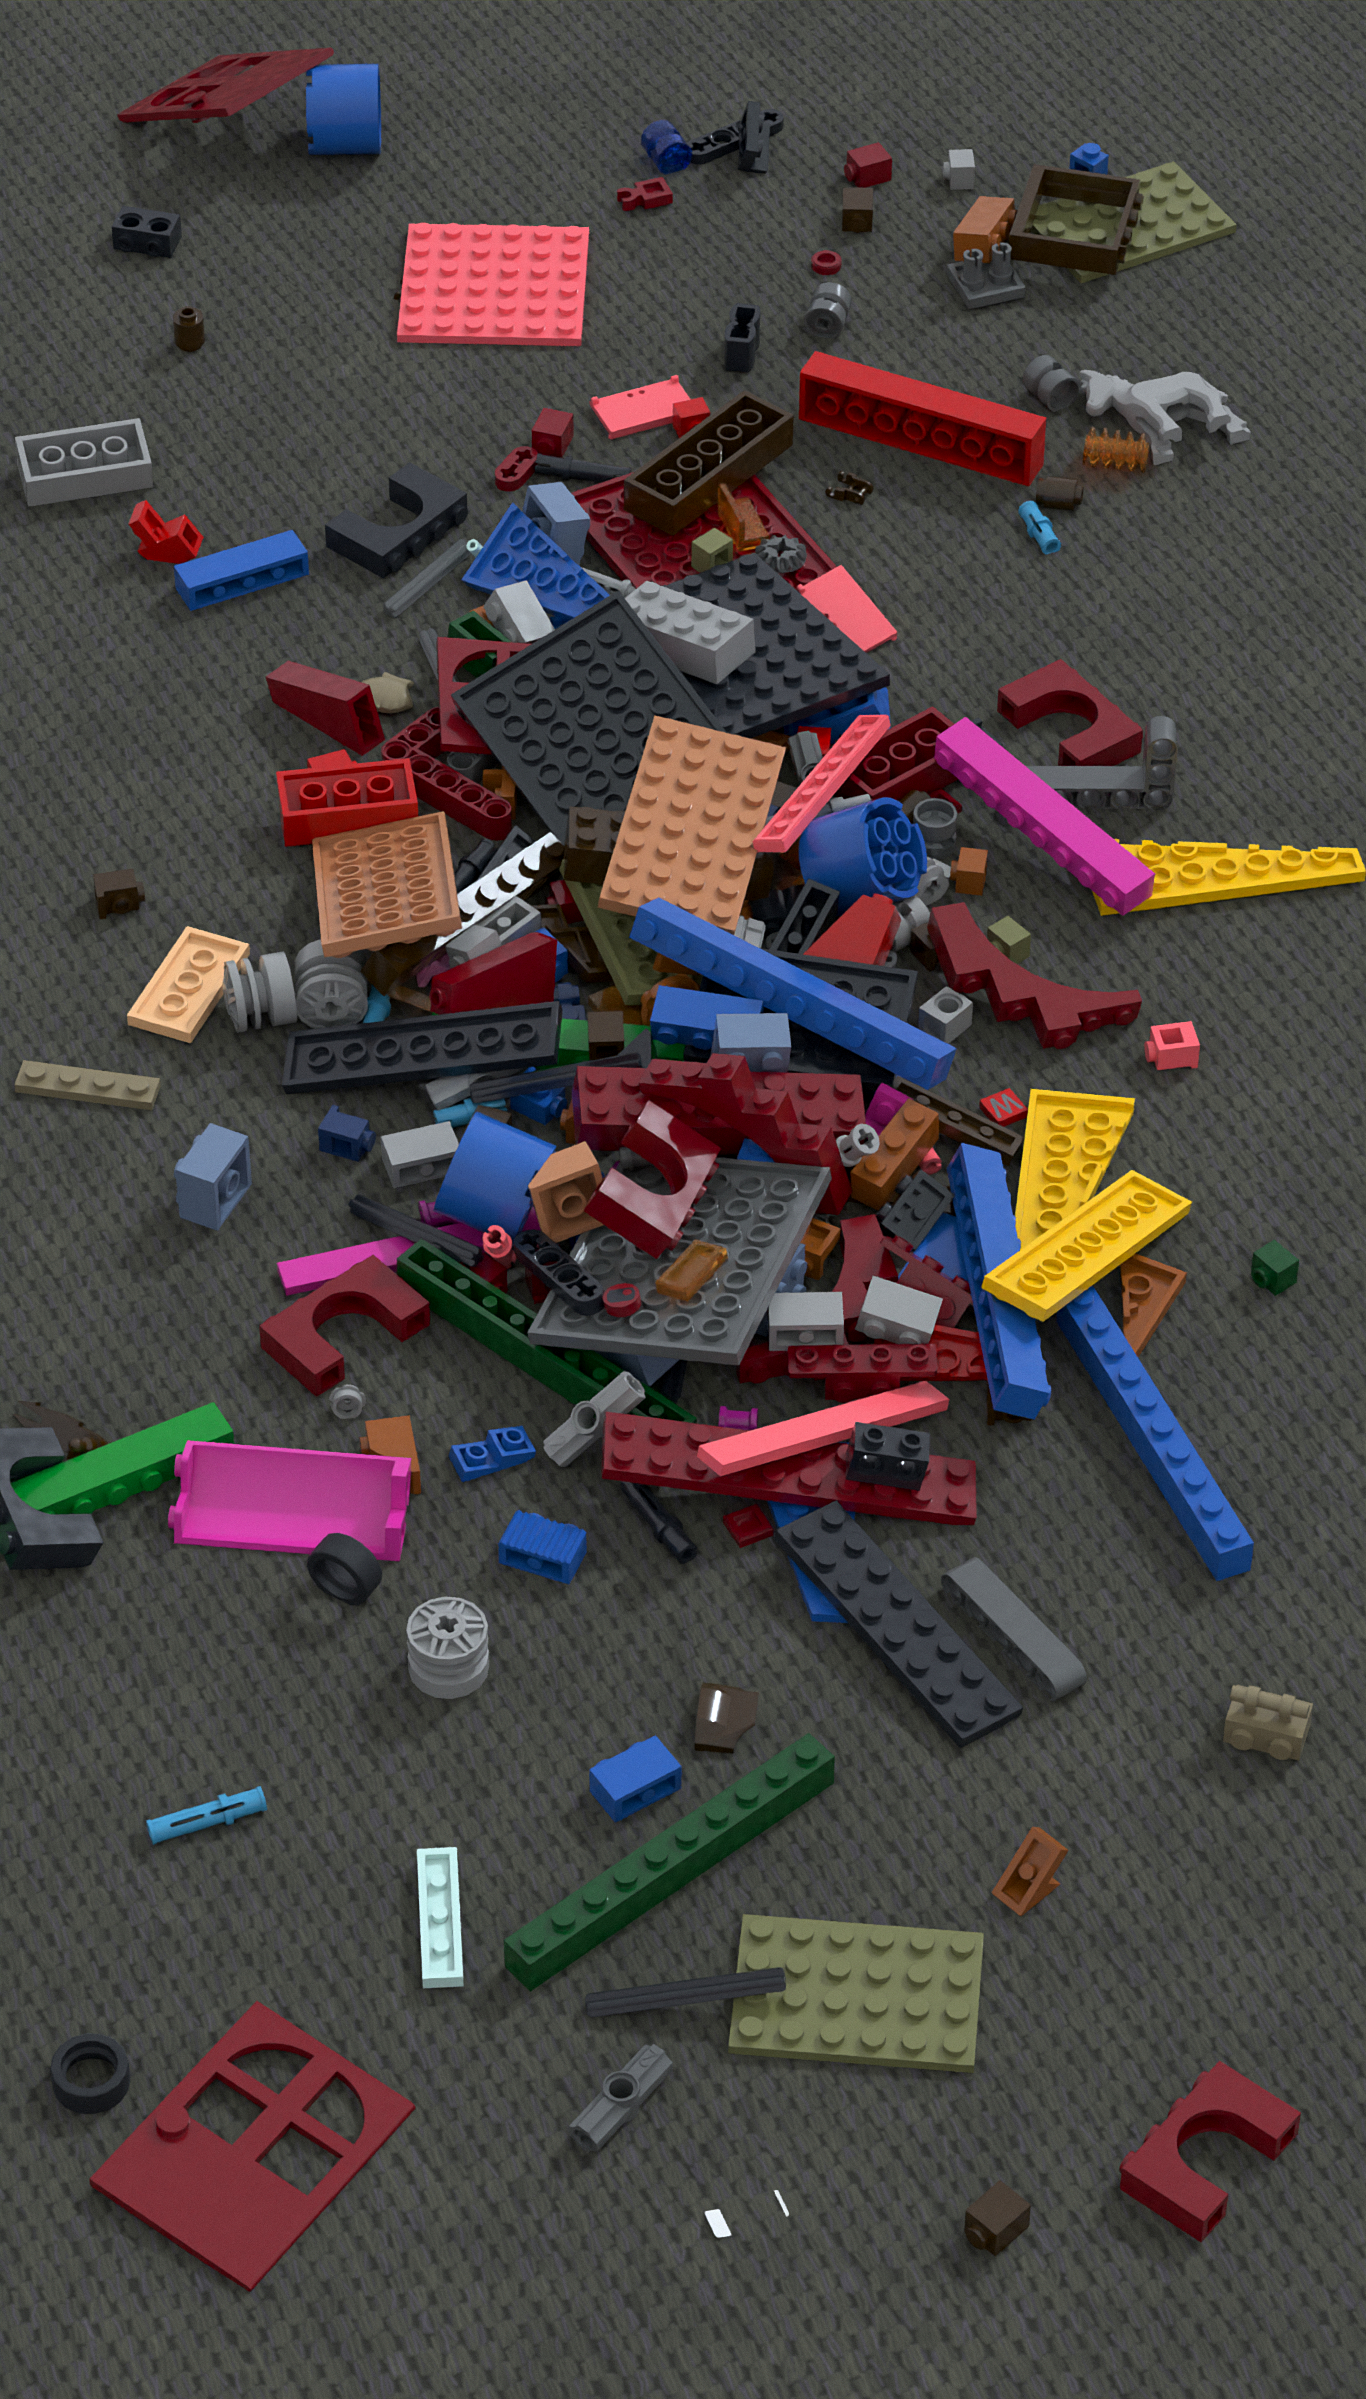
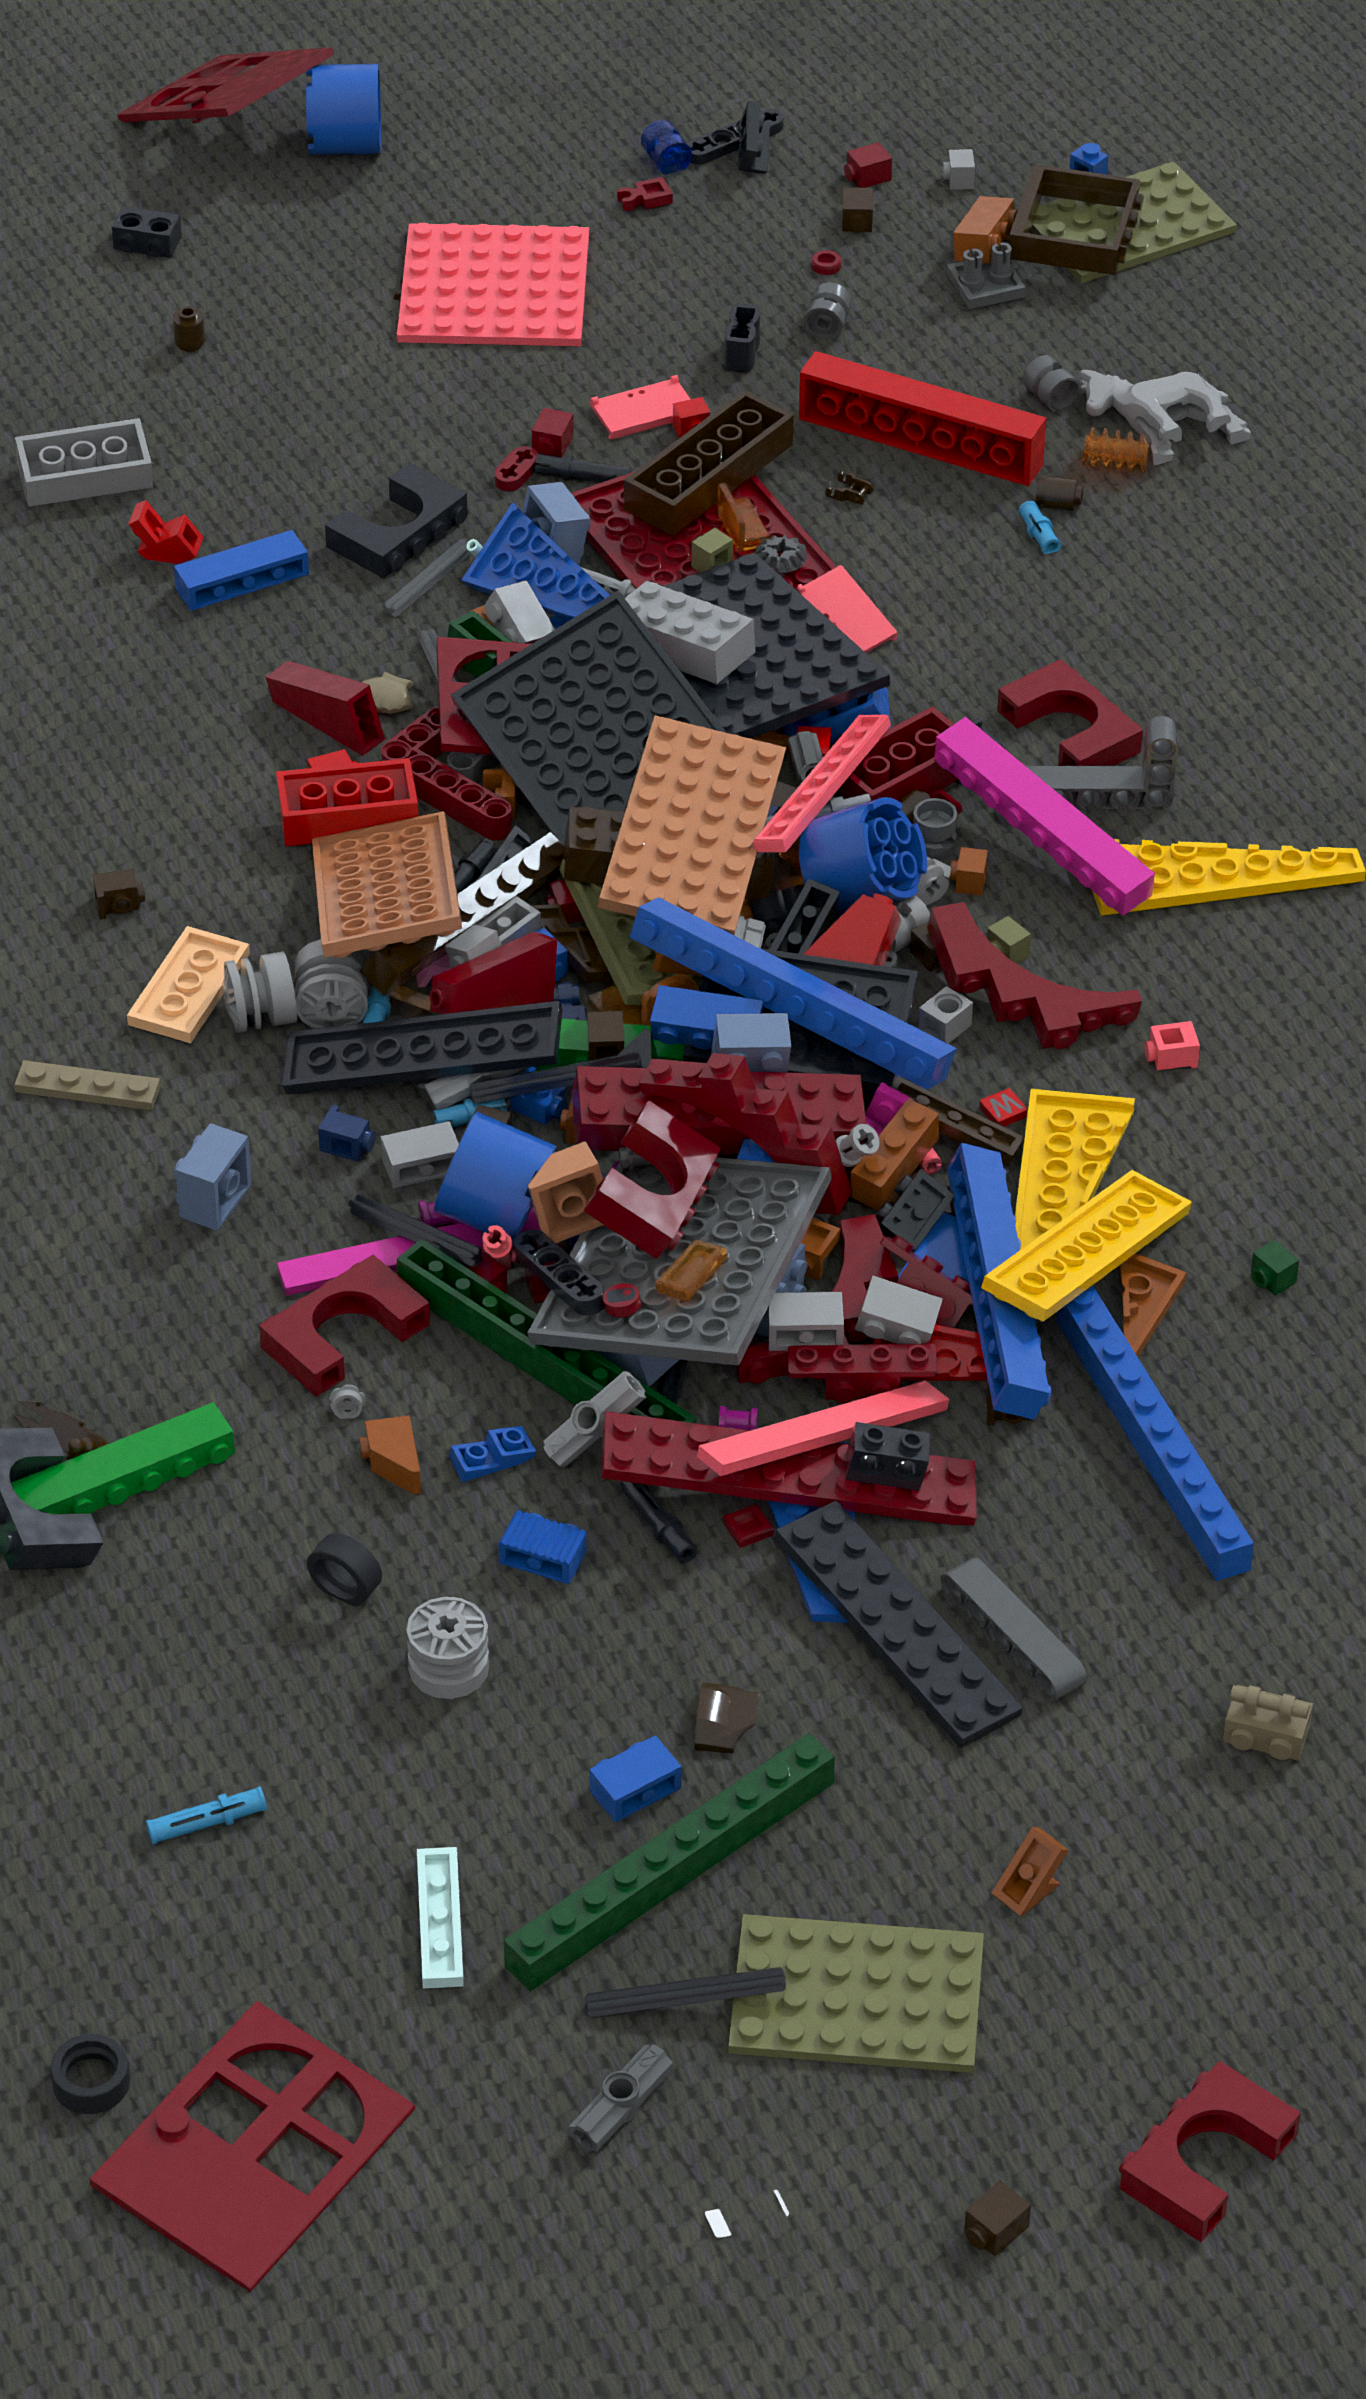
(289, 1498): dark pink cylinder -> none

